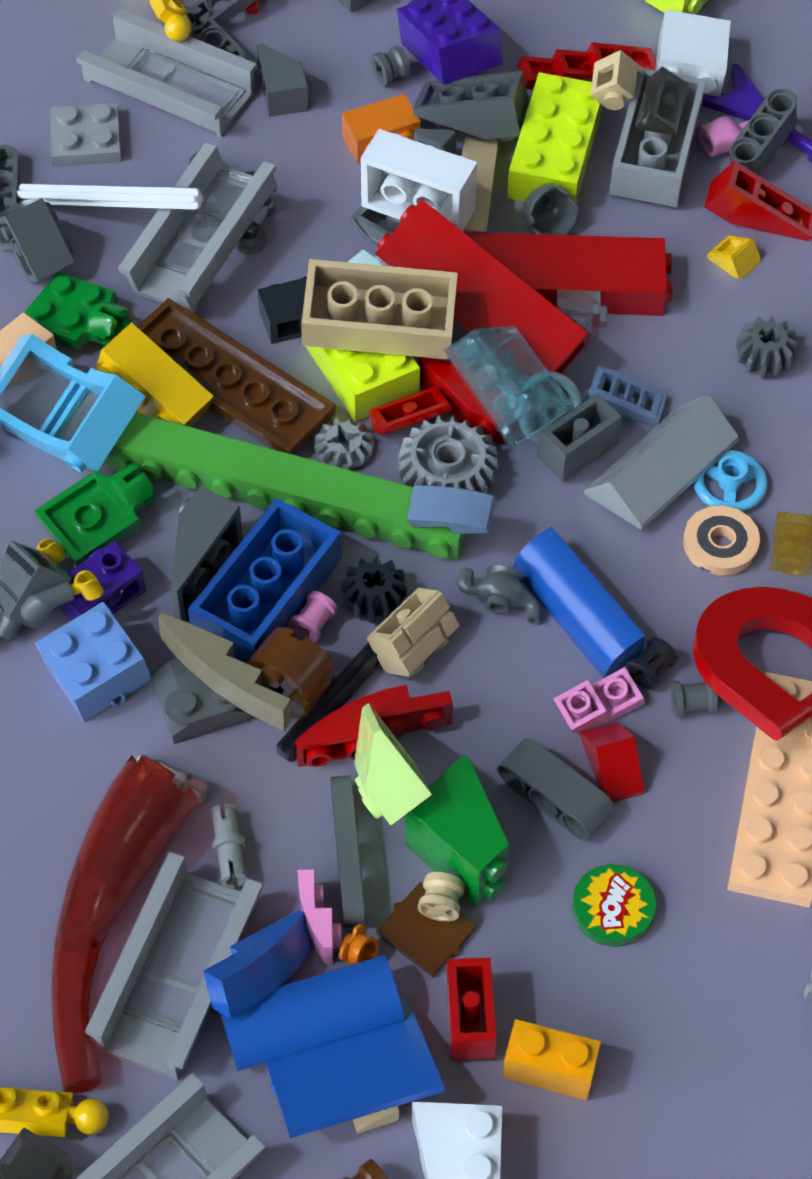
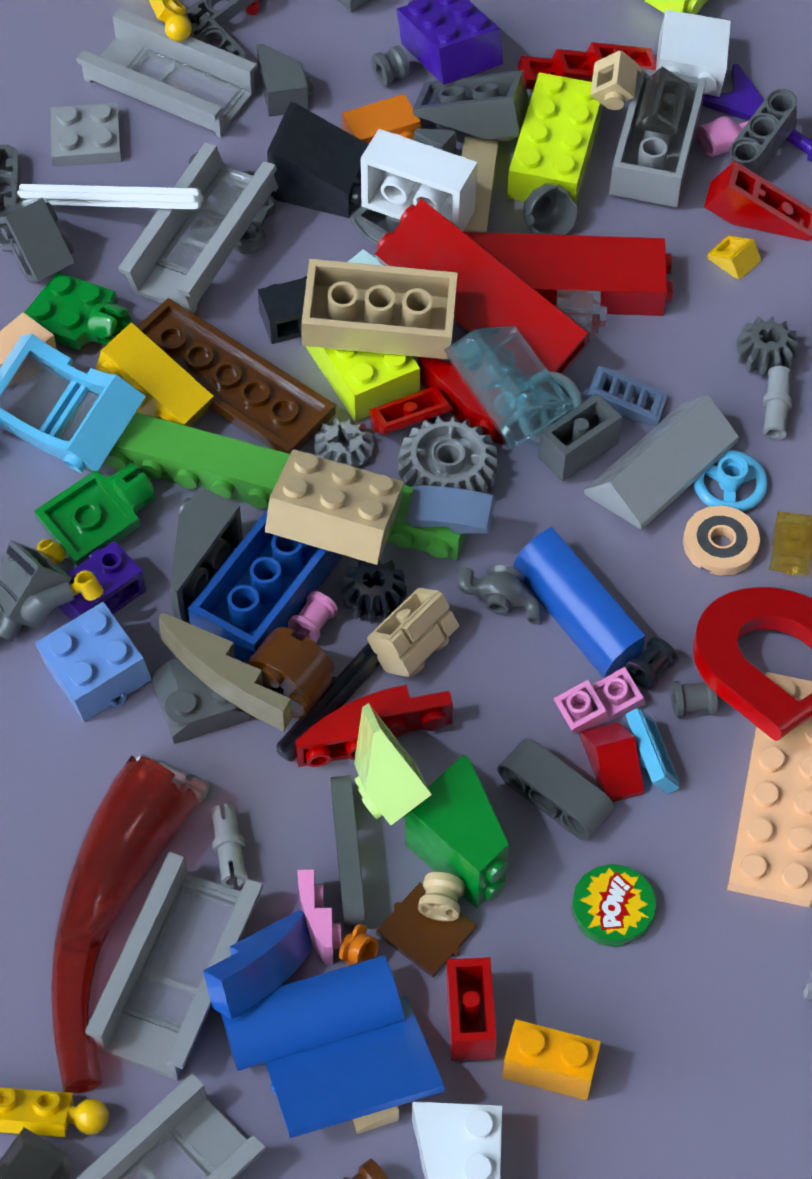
(316, 163): none -> black slope
(334, 506): none -> tan brick
(652, 751): none -> medium azure plate
(777, 403): none -> light grey pin

